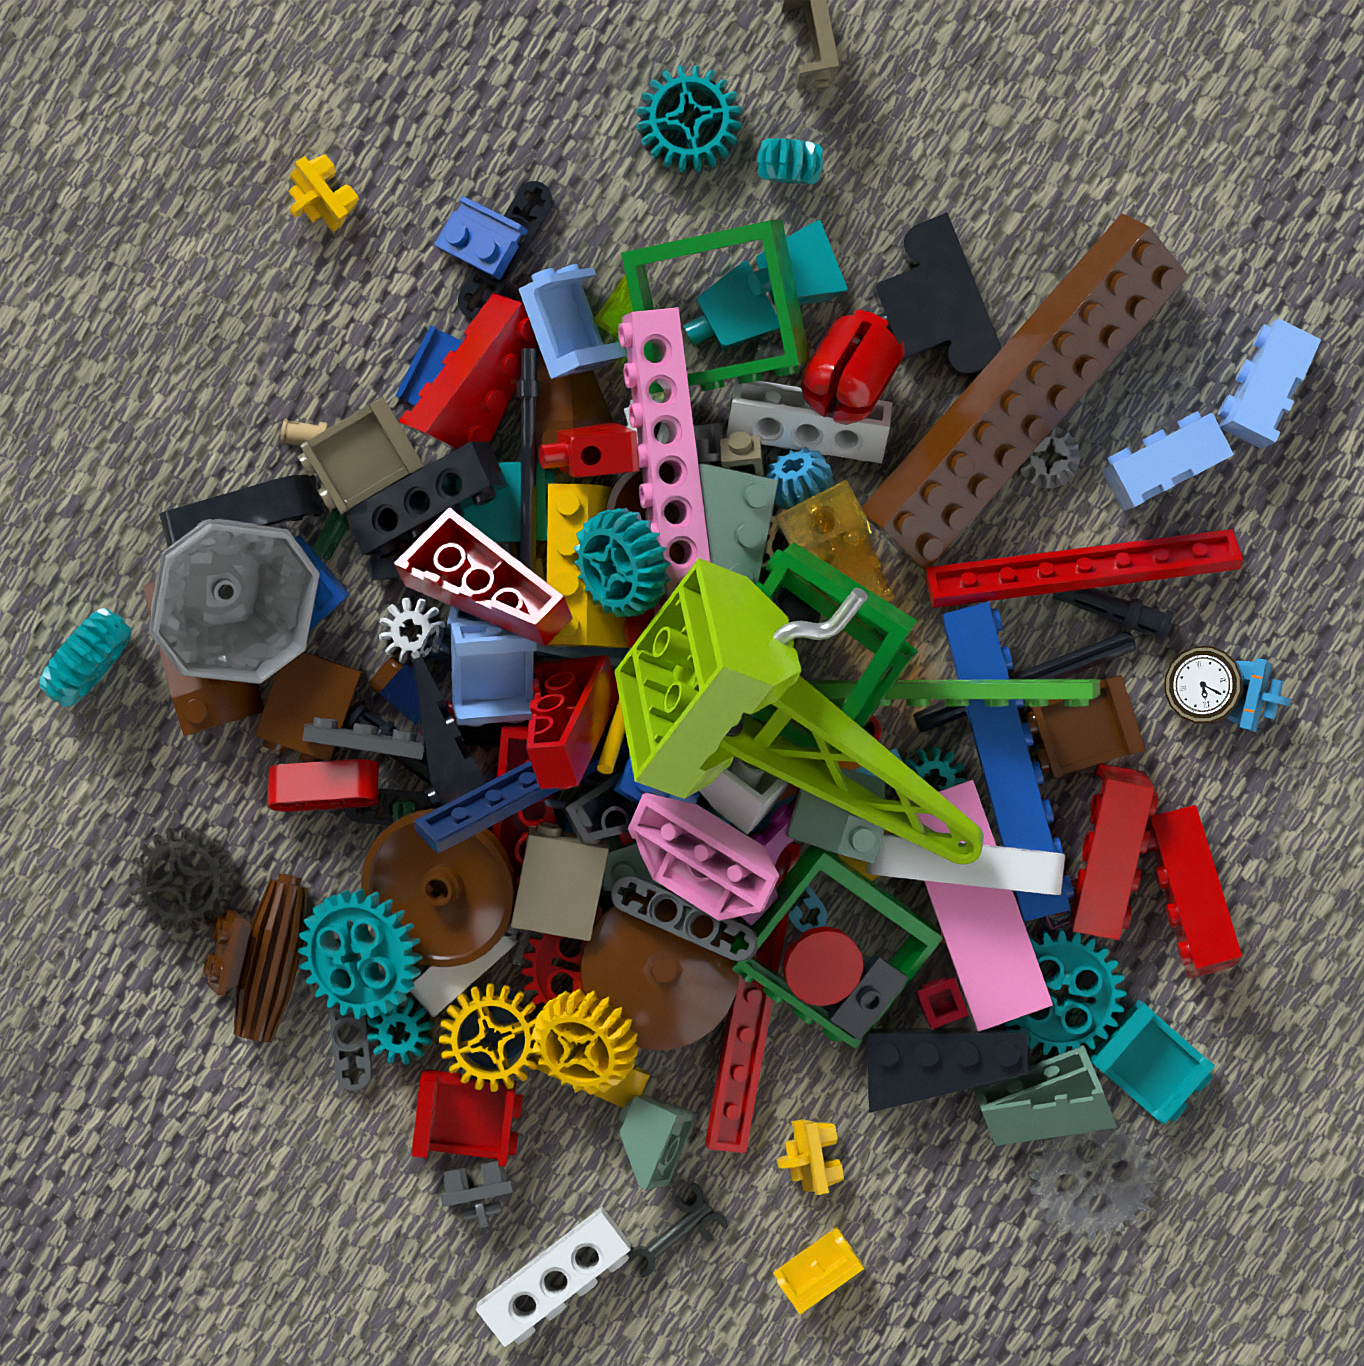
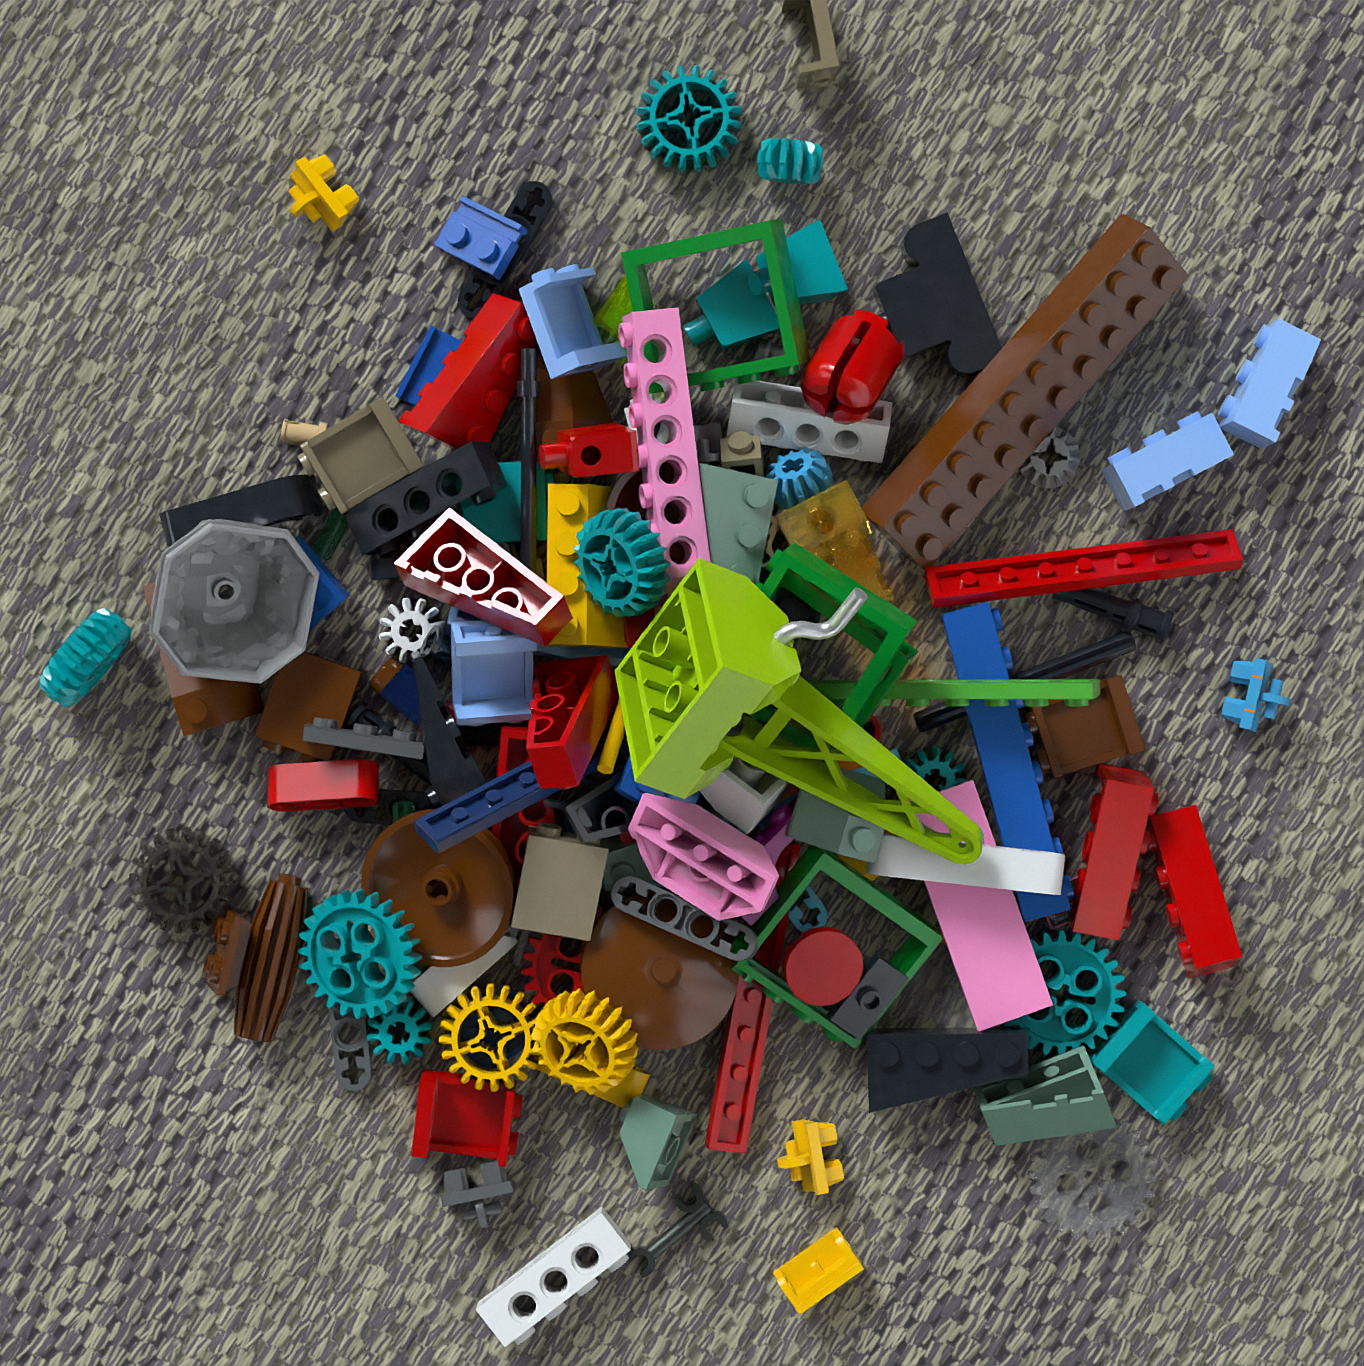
(941, 1002): dark red brick -> none
(1204, 685): tile -> none

